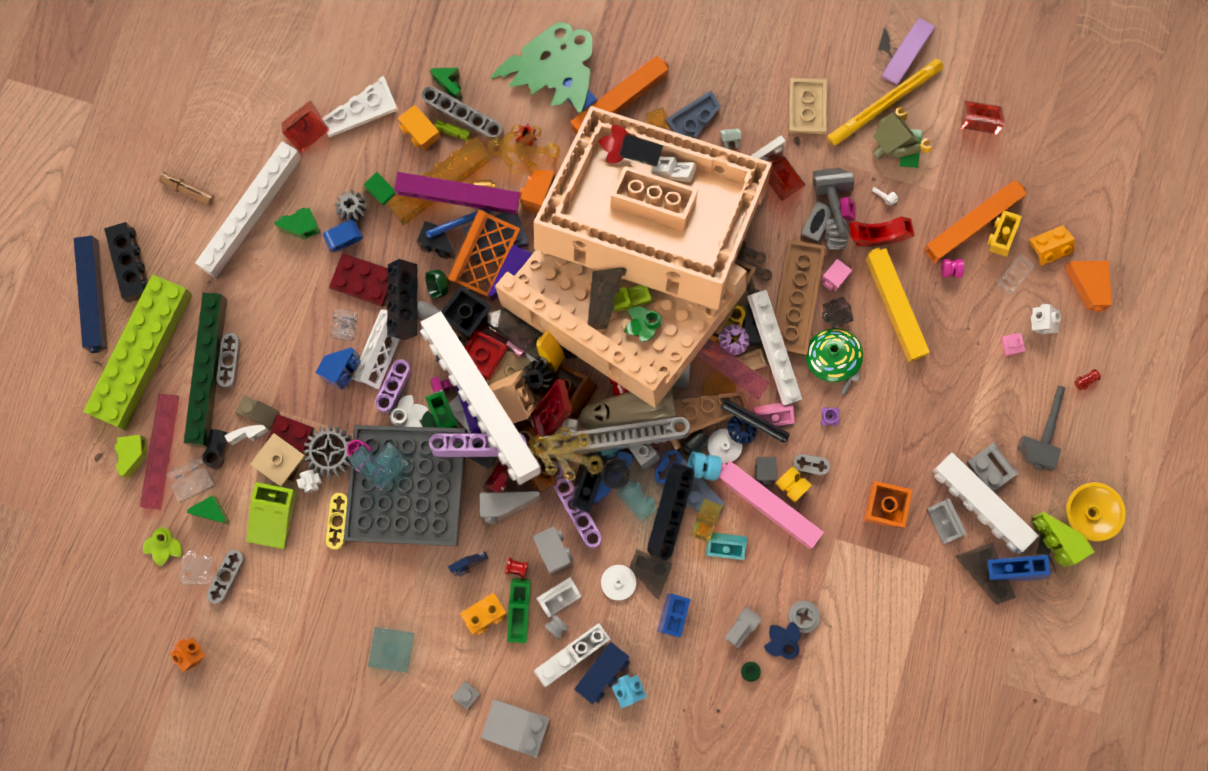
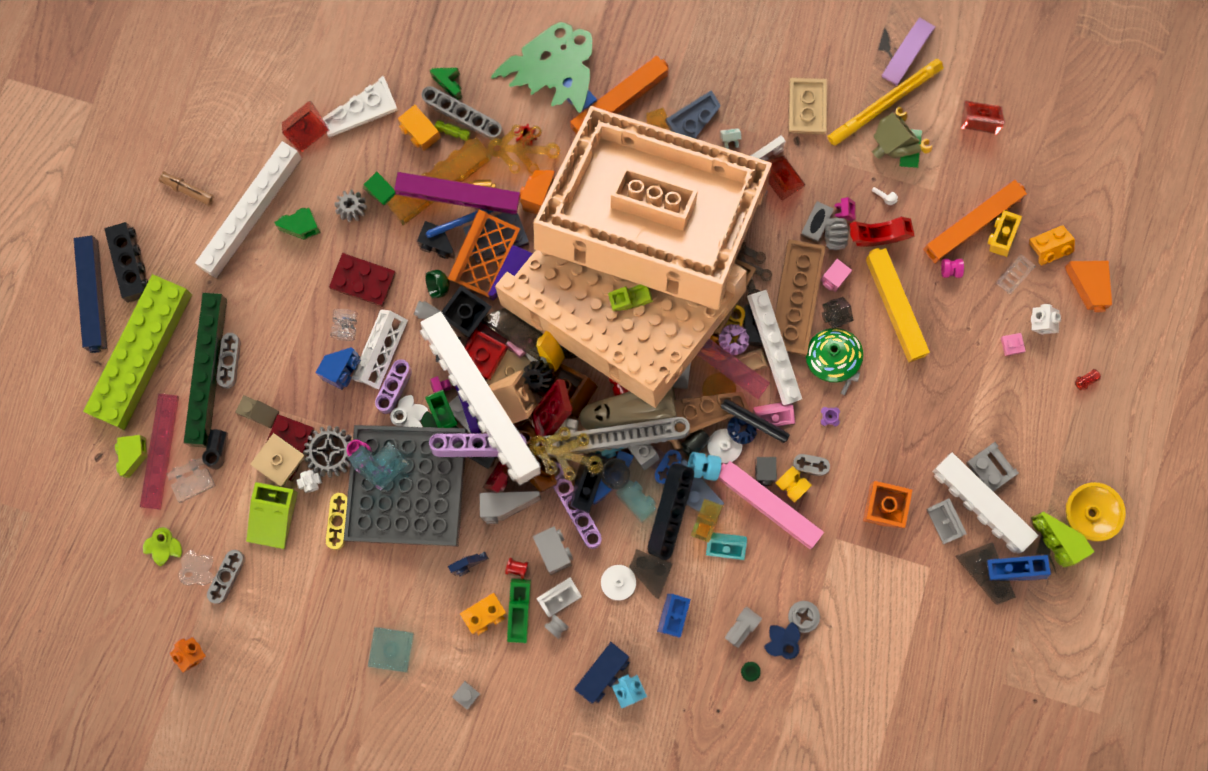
(209, 509): green slope -> none
(253, 433): white slope -> none
(342, 236): blue beam -> none
(402, 299): black brick -> none
(515, 728): light grey slope -> none
(571, 655): white slope -> none
(603, 291): clear smoke wing -> none
(612, 143): red plate -> none
(640, 150): black hinge -> none
(640, 323): green plate -> none
(674, 170): white slope -> none
(830, 183): dark grey piece -> none
(1042, 454): dark grey piece -> none

